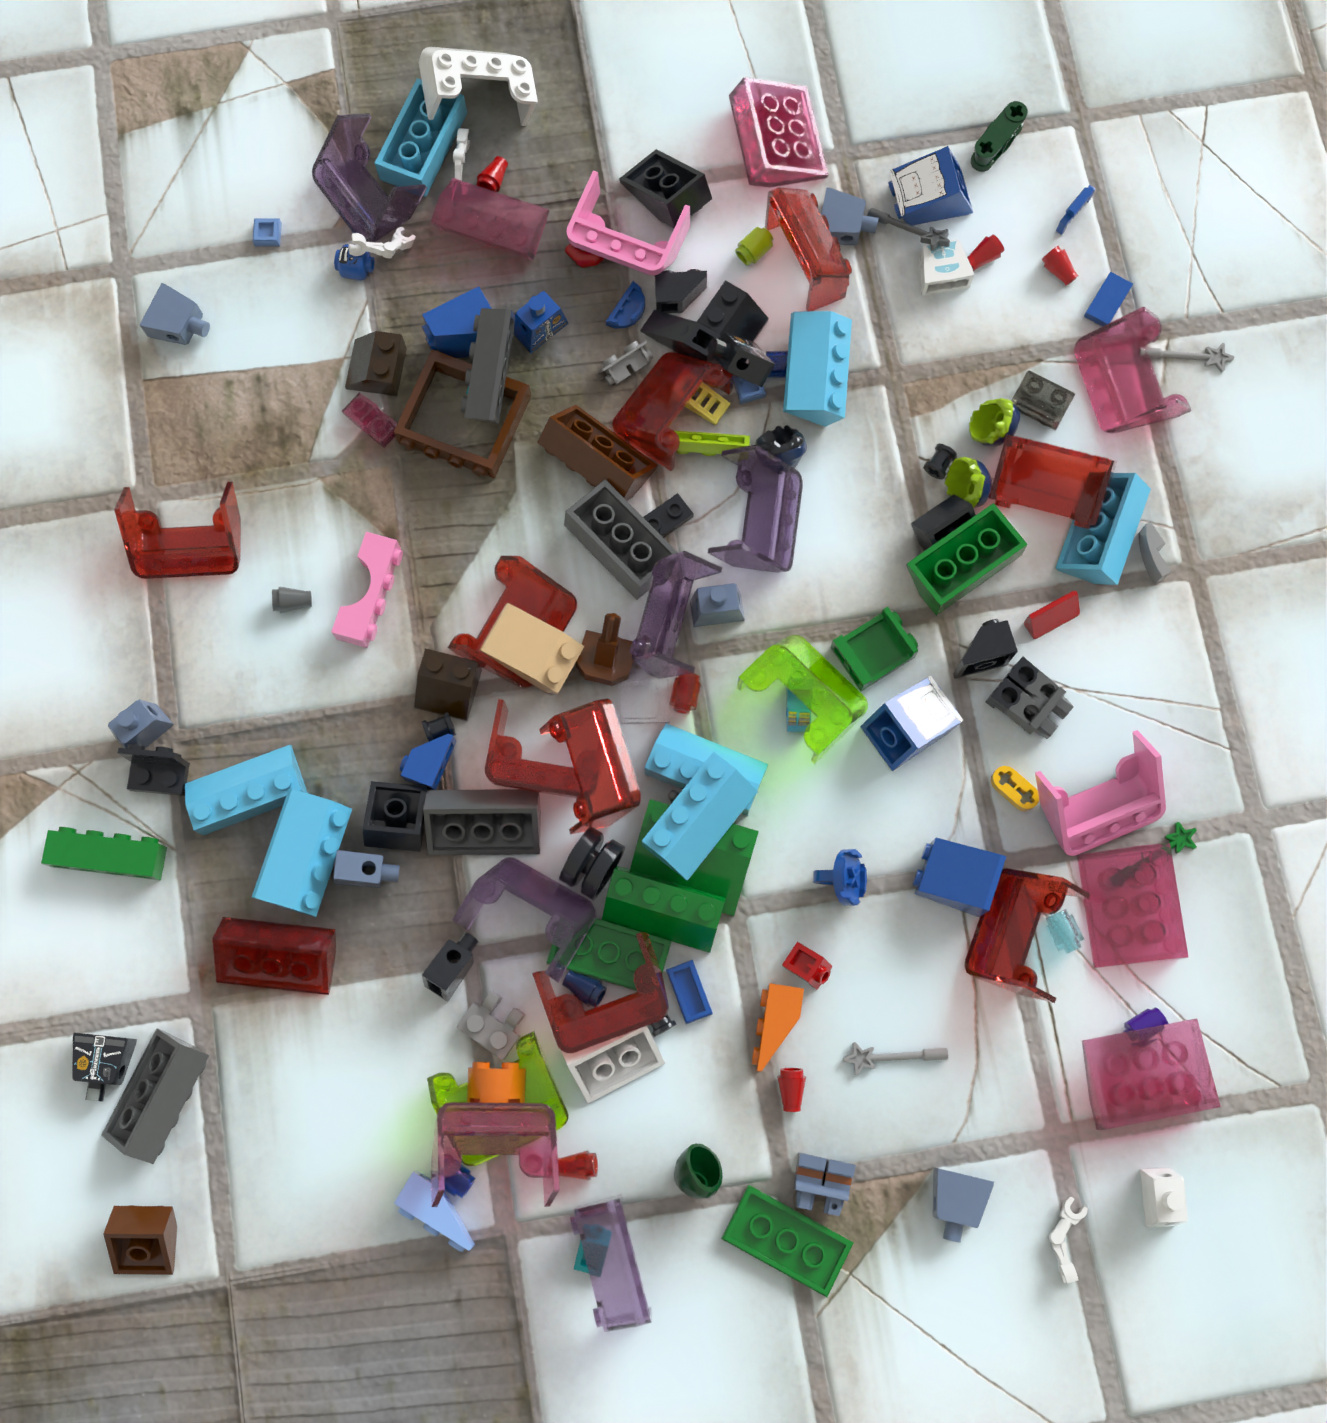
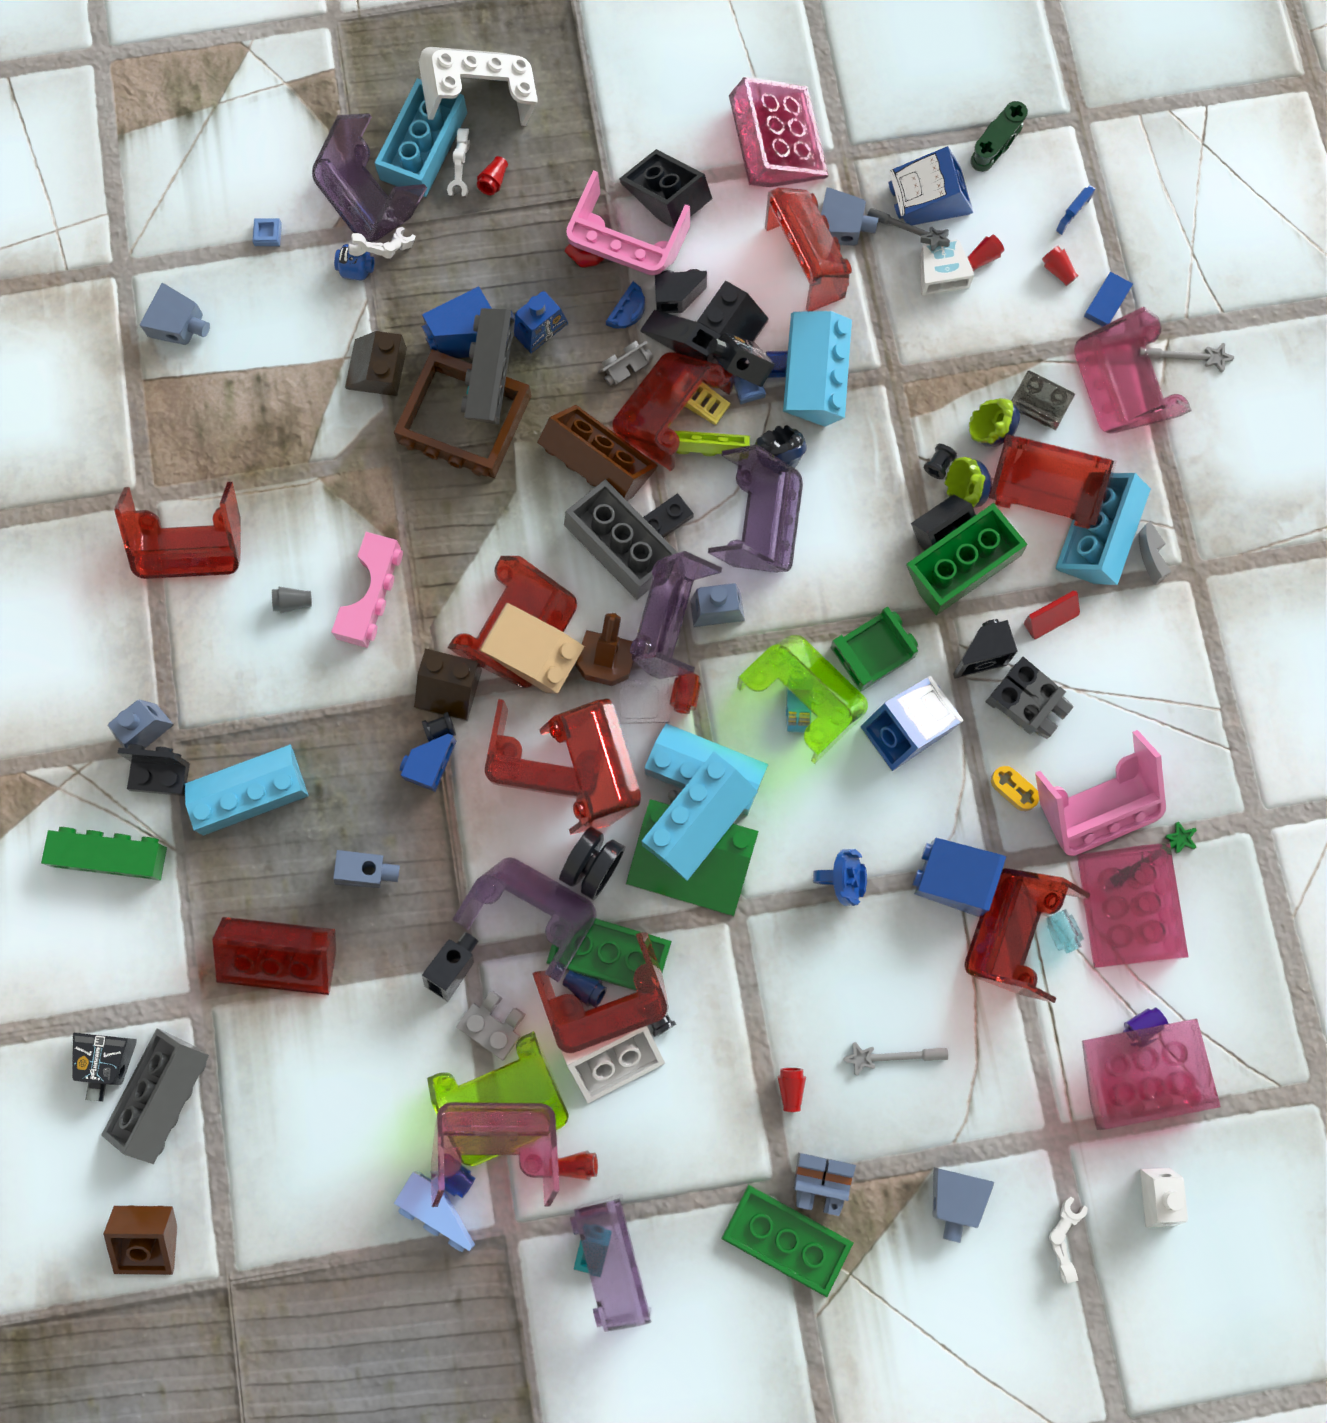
(302, 852): medium azure slope -> none
(370, 419): clear pink slope -> none
(394, 816): black slope -> none
(482, 822): dark grey slope -> none
(490, 218): clear pink slope -> none
(496, 1084): orange cylinder -> none
(663, 908): green slope -> none
(689, 992): blue tile -> none
(698, 1172): dark green hat -> none
(754, 245): lime brick -> none
(780, 1015): orange slope -> none
(808, 965): red bracket -> none

